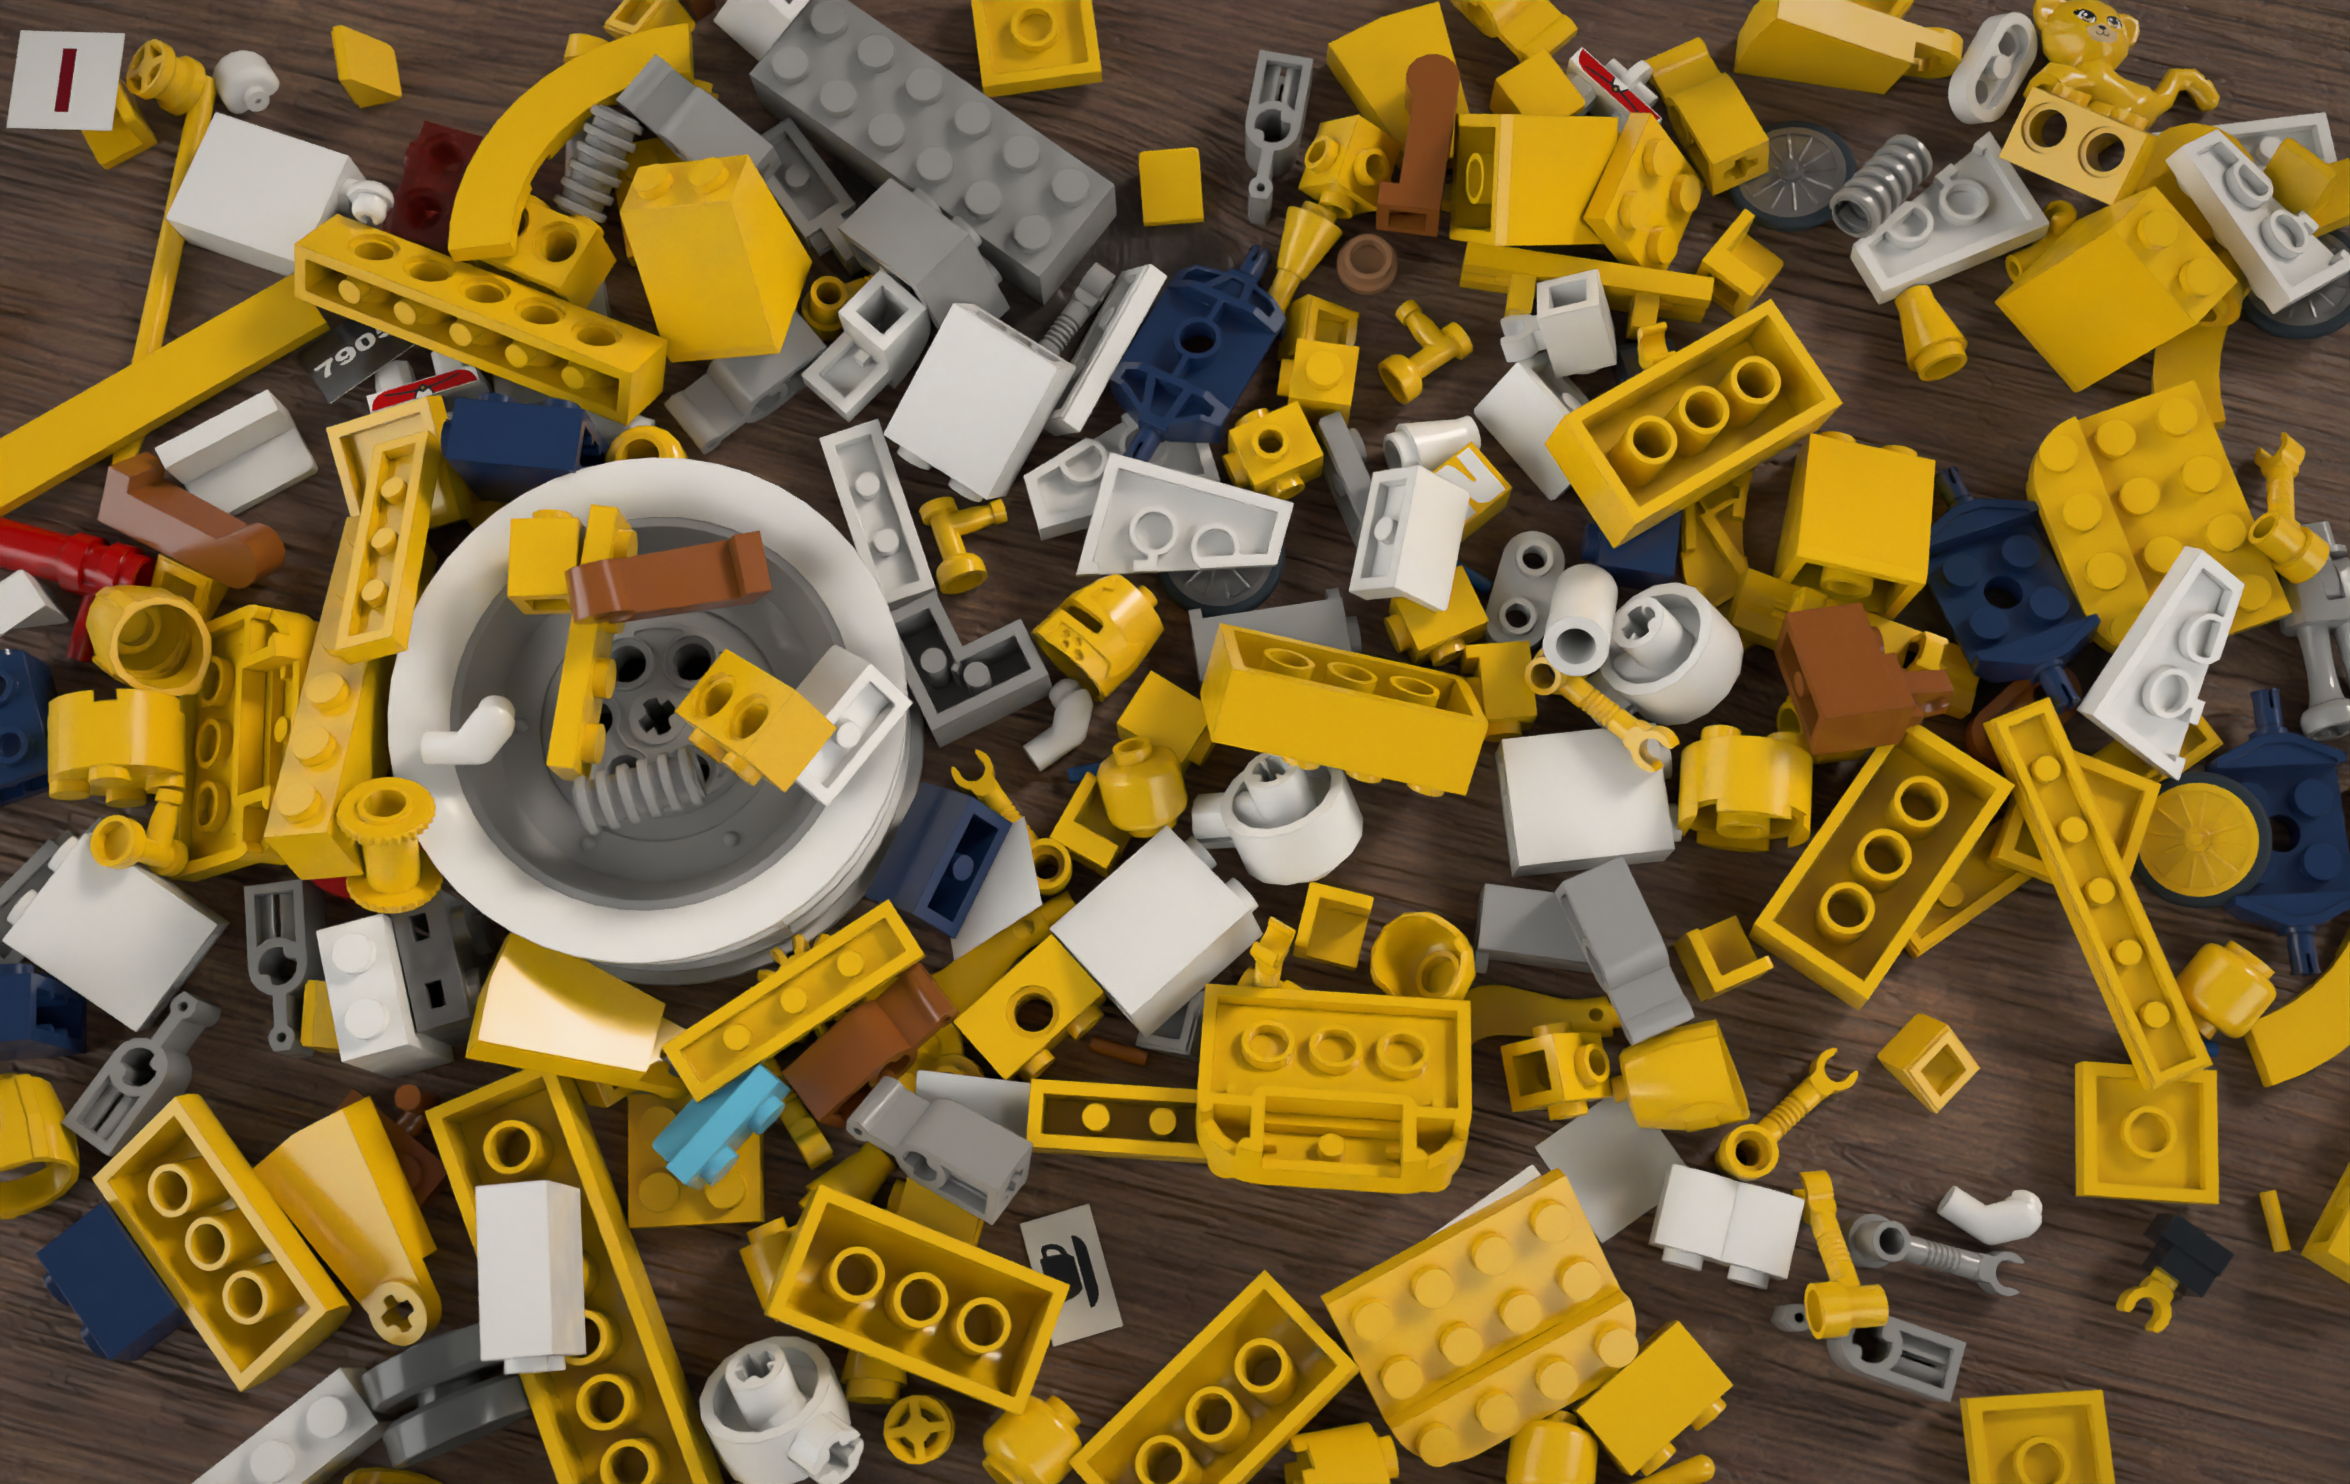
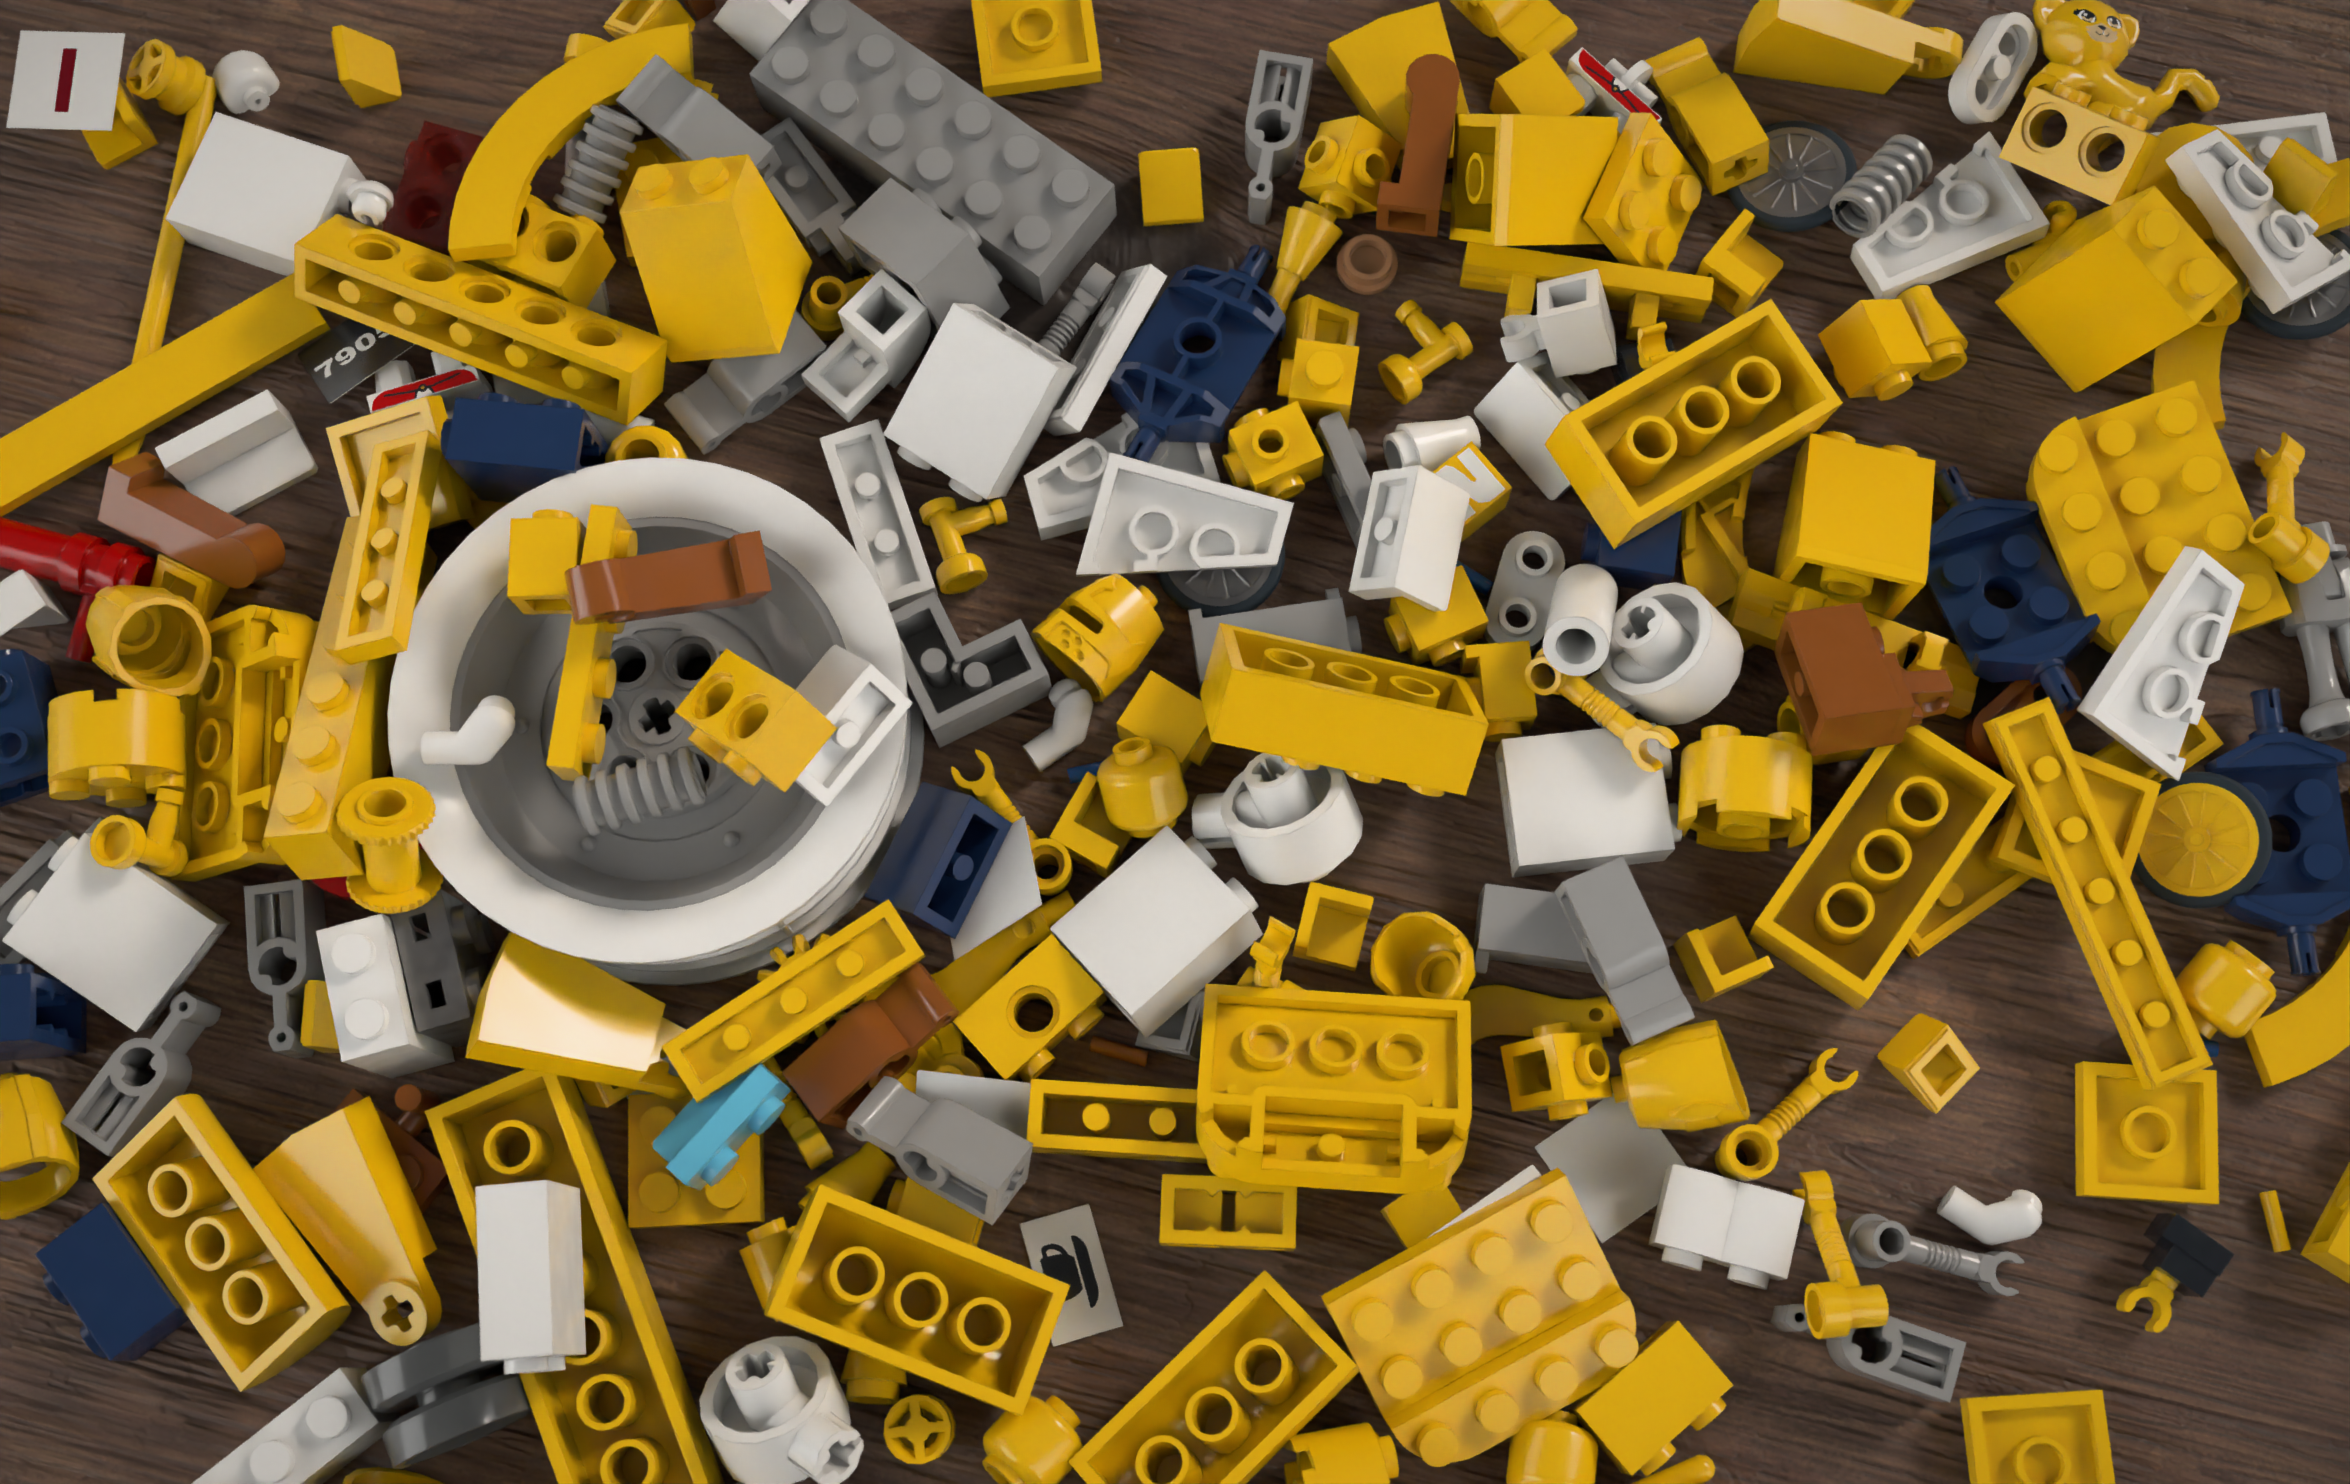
(1226, 1214): none -> yellow brick
(1420, 1215): none -> yellow slope
(1875, 349): none -> yellow brick

